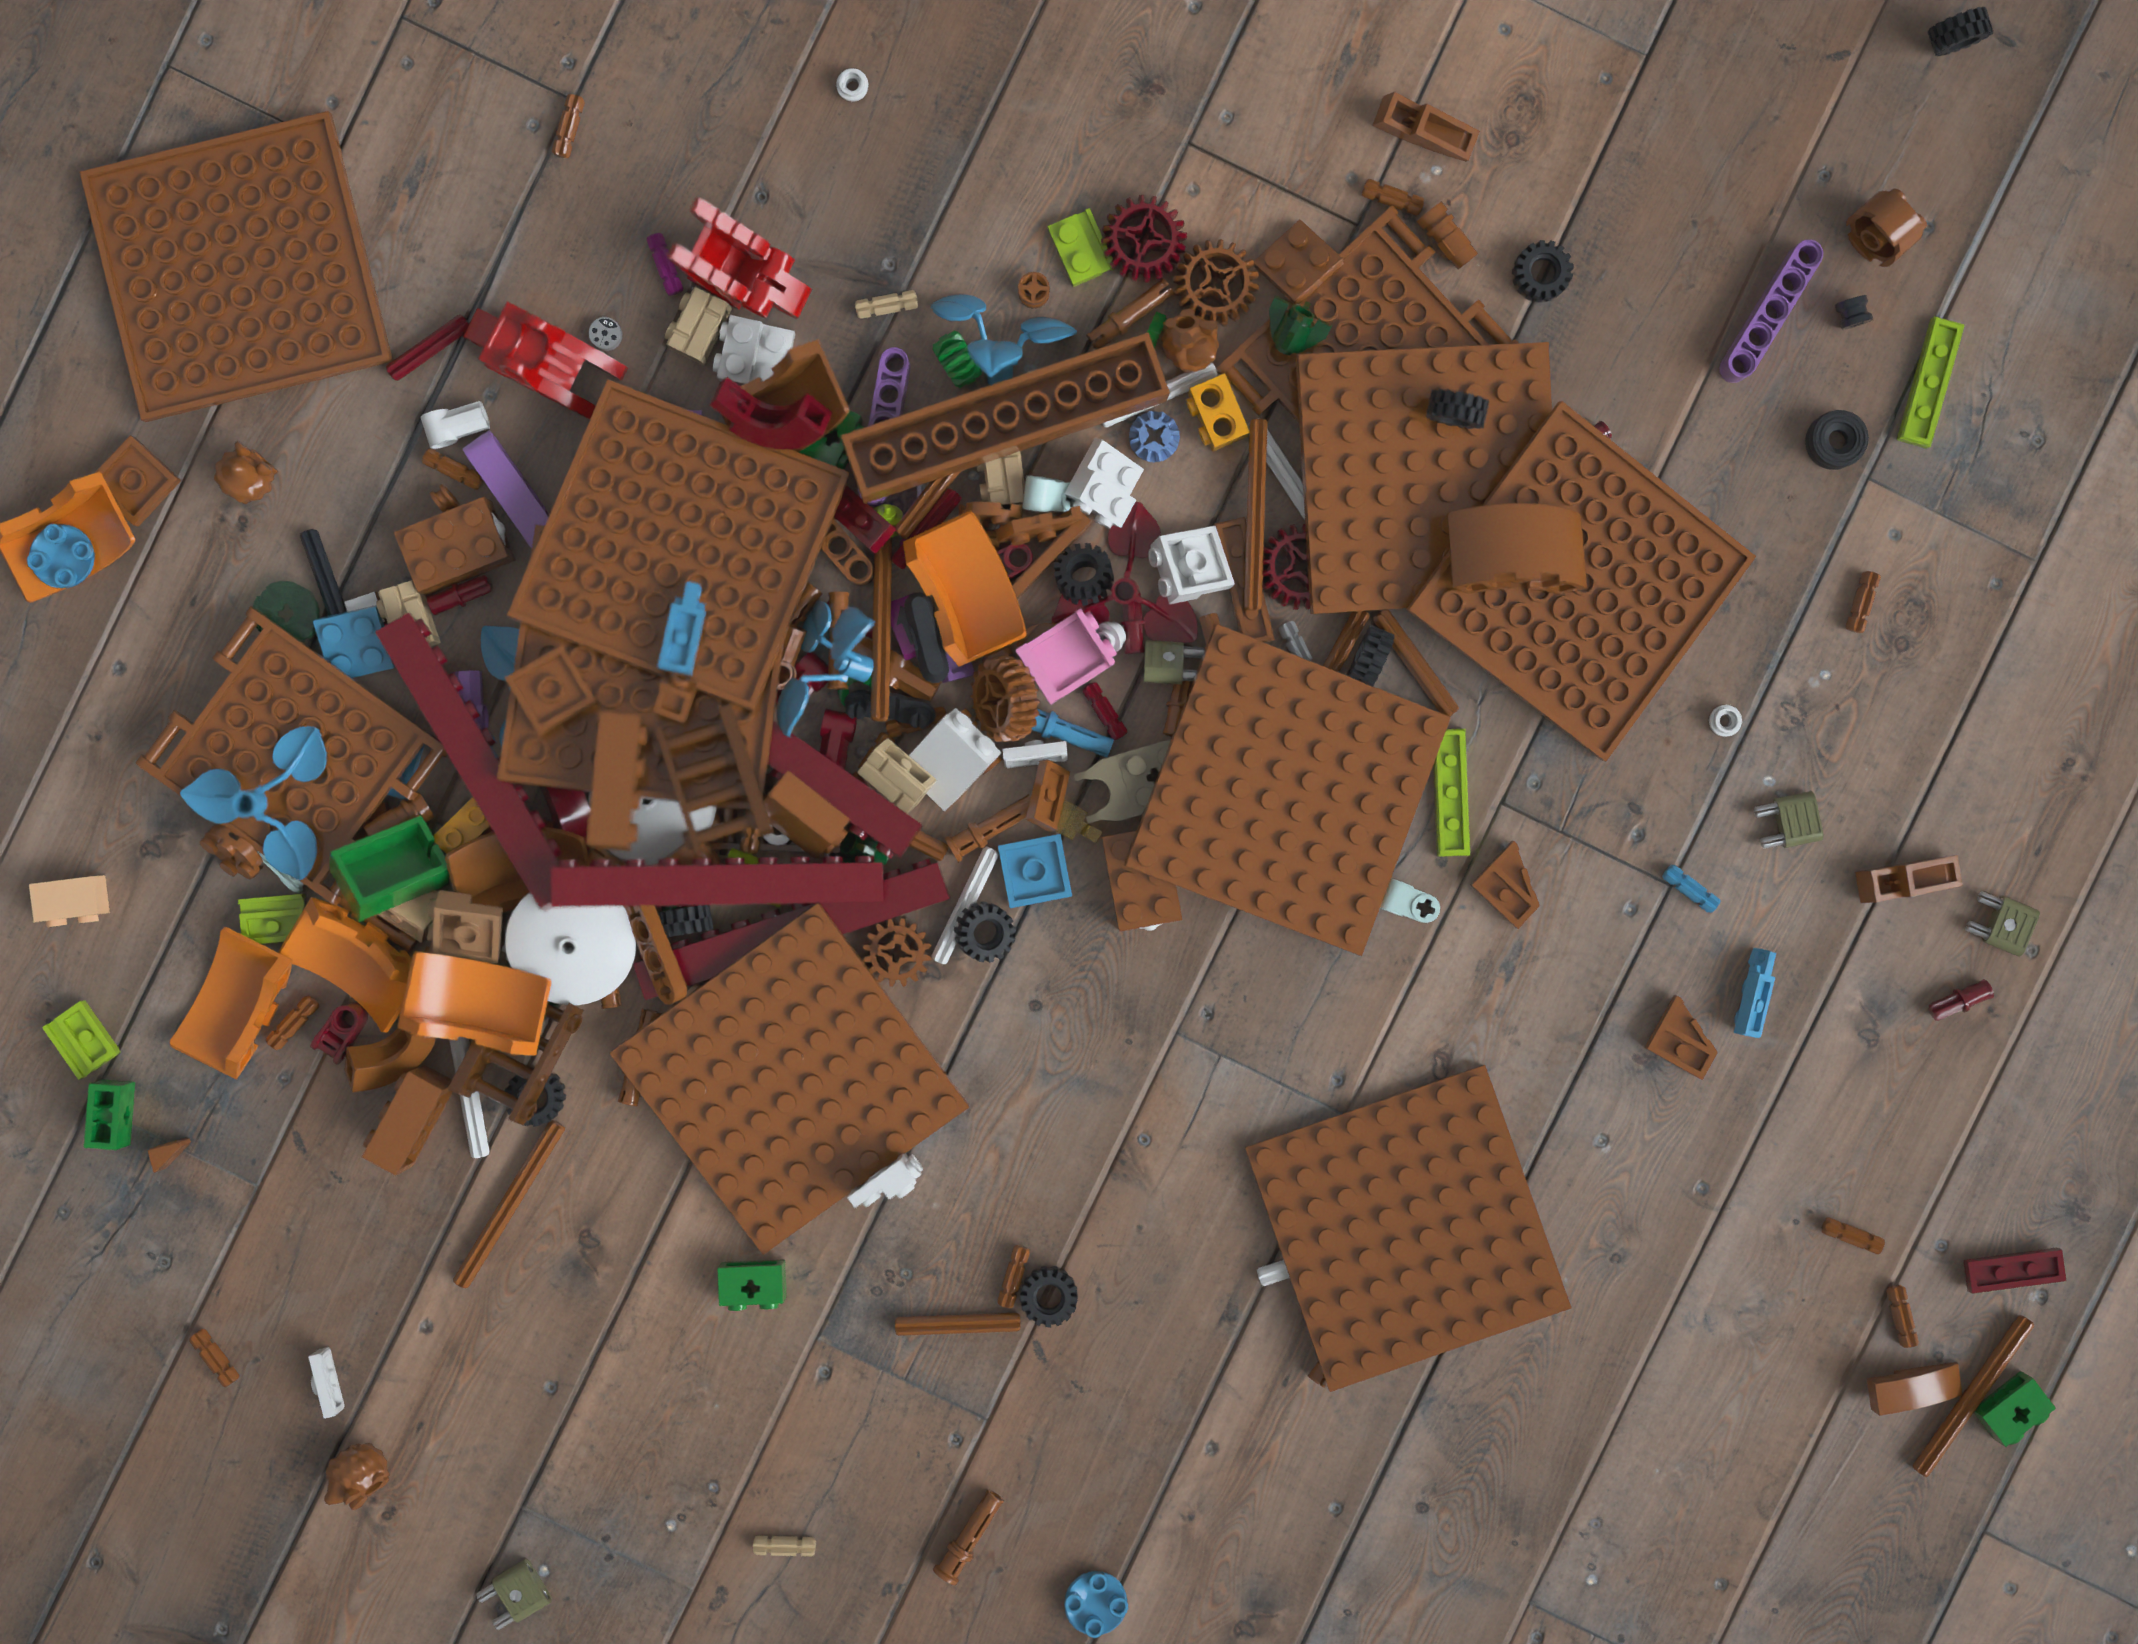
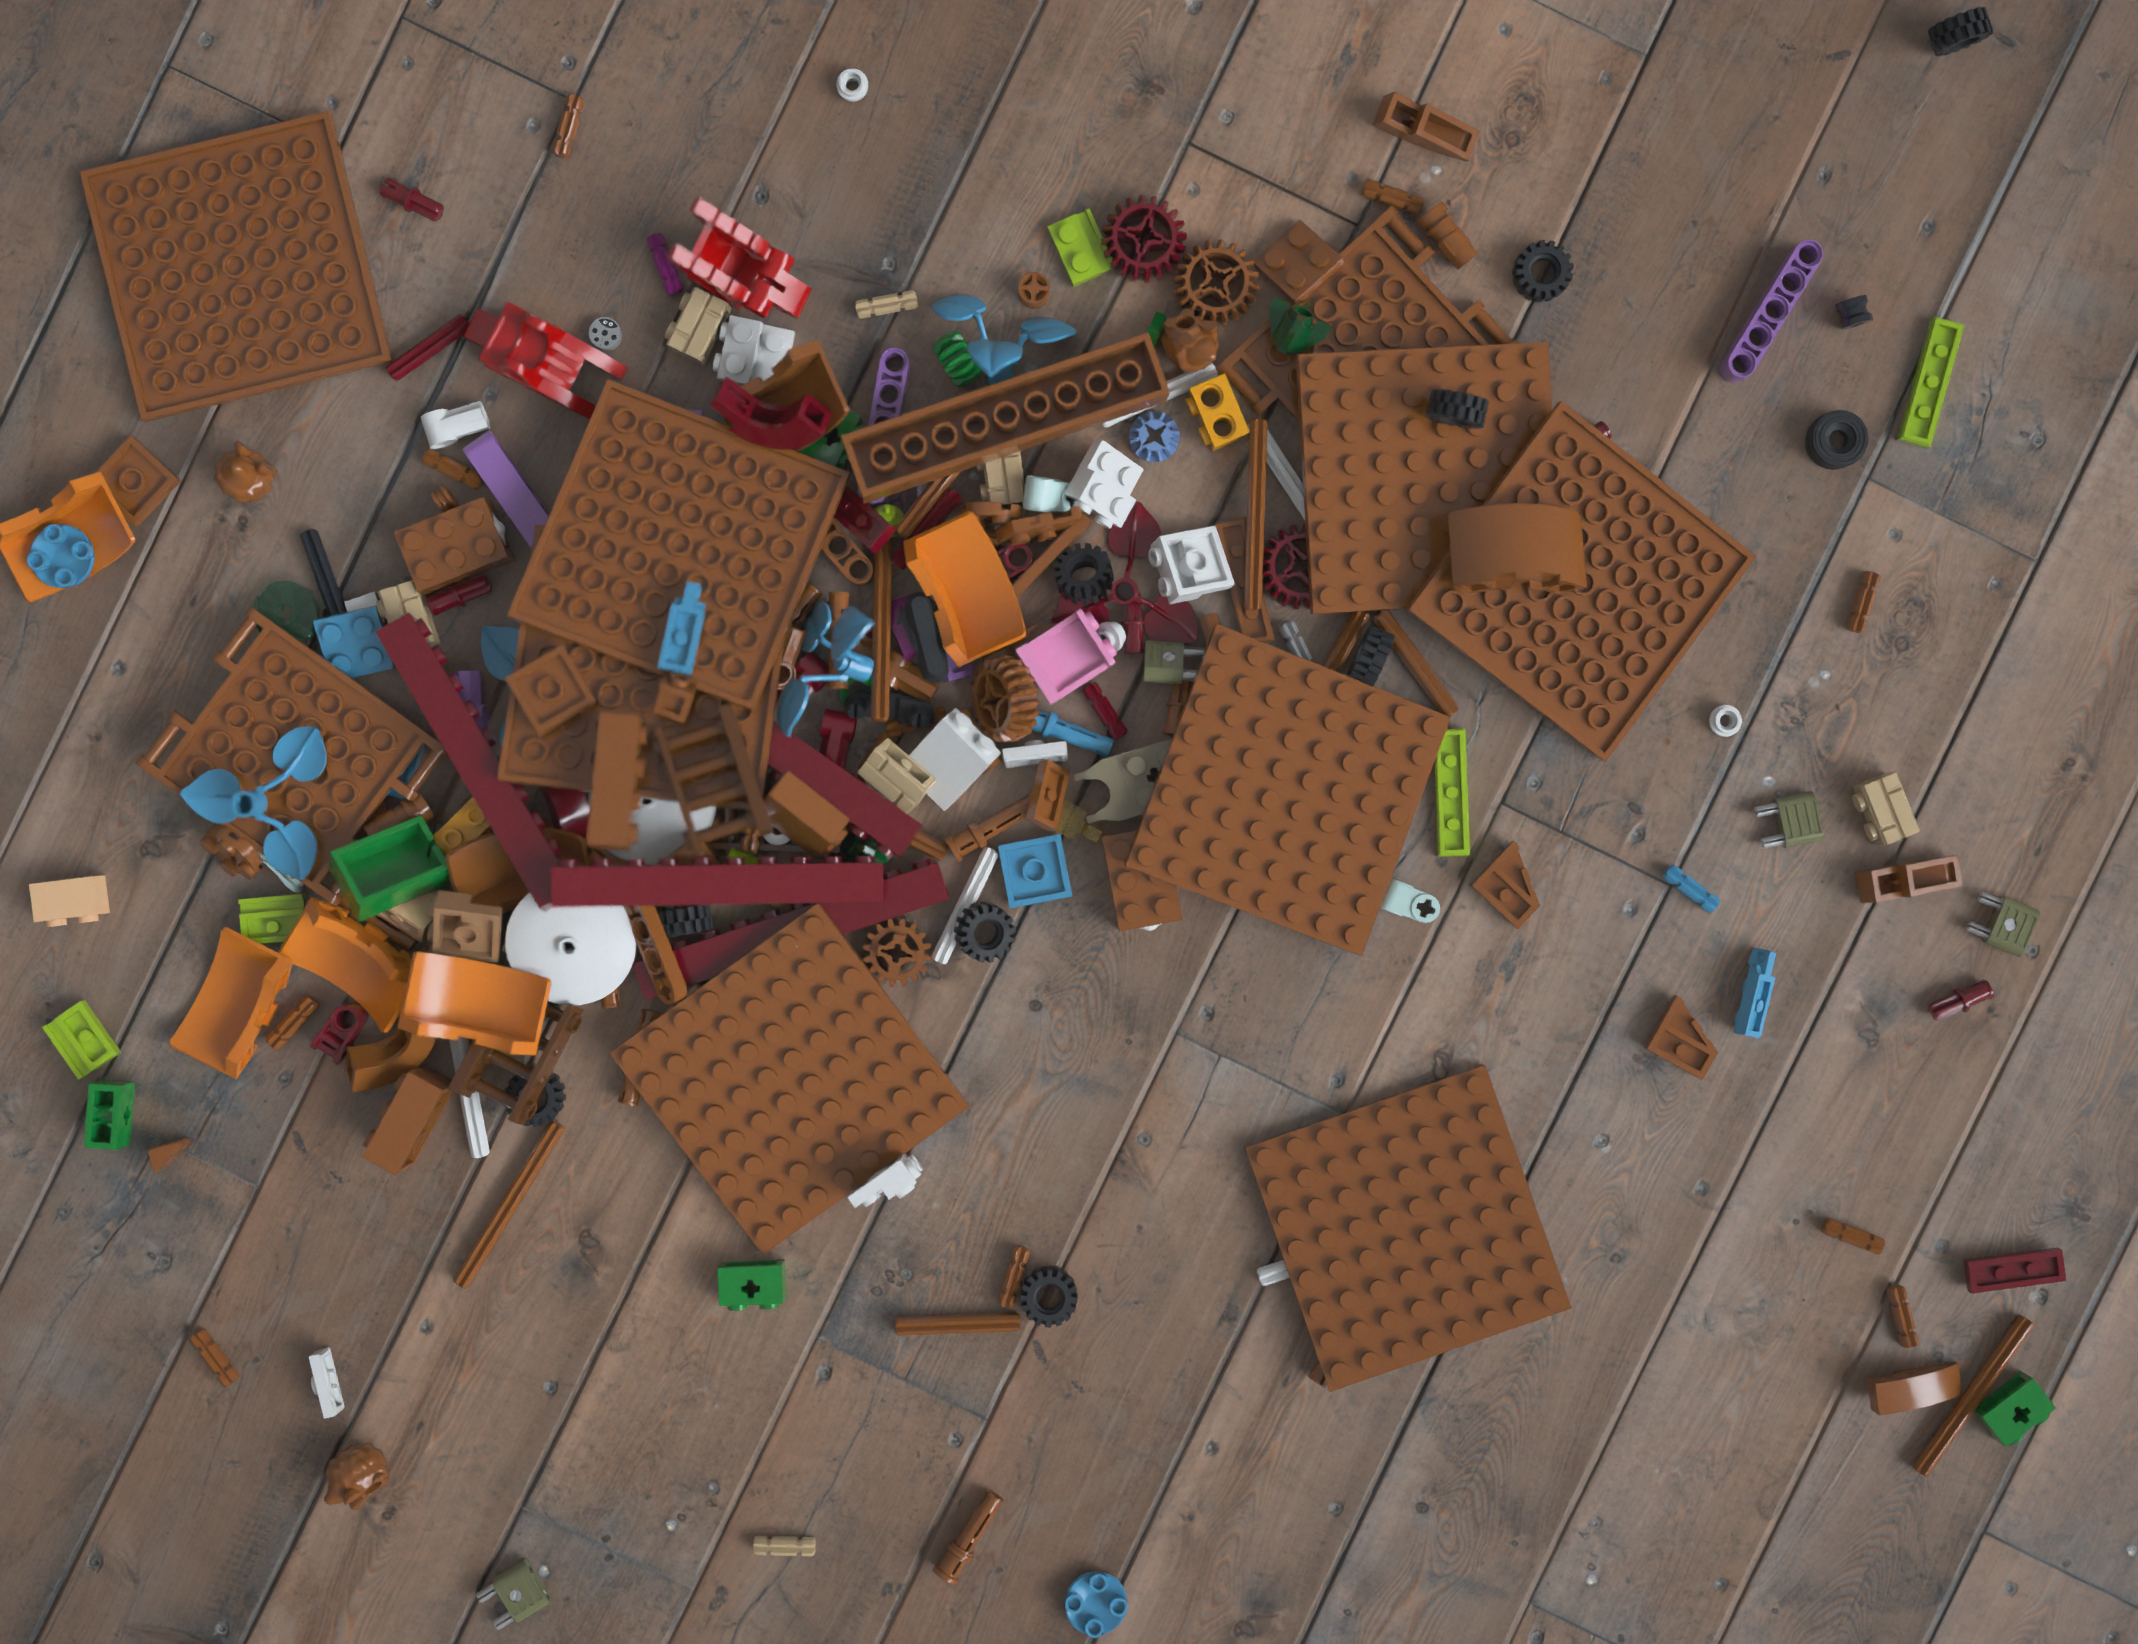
(412, 199): none -> dark red axle
(1130, 314): dark orange pin -> none
(1885, 227): dark orange brick -> none
(1885, 809): none -> tan brick

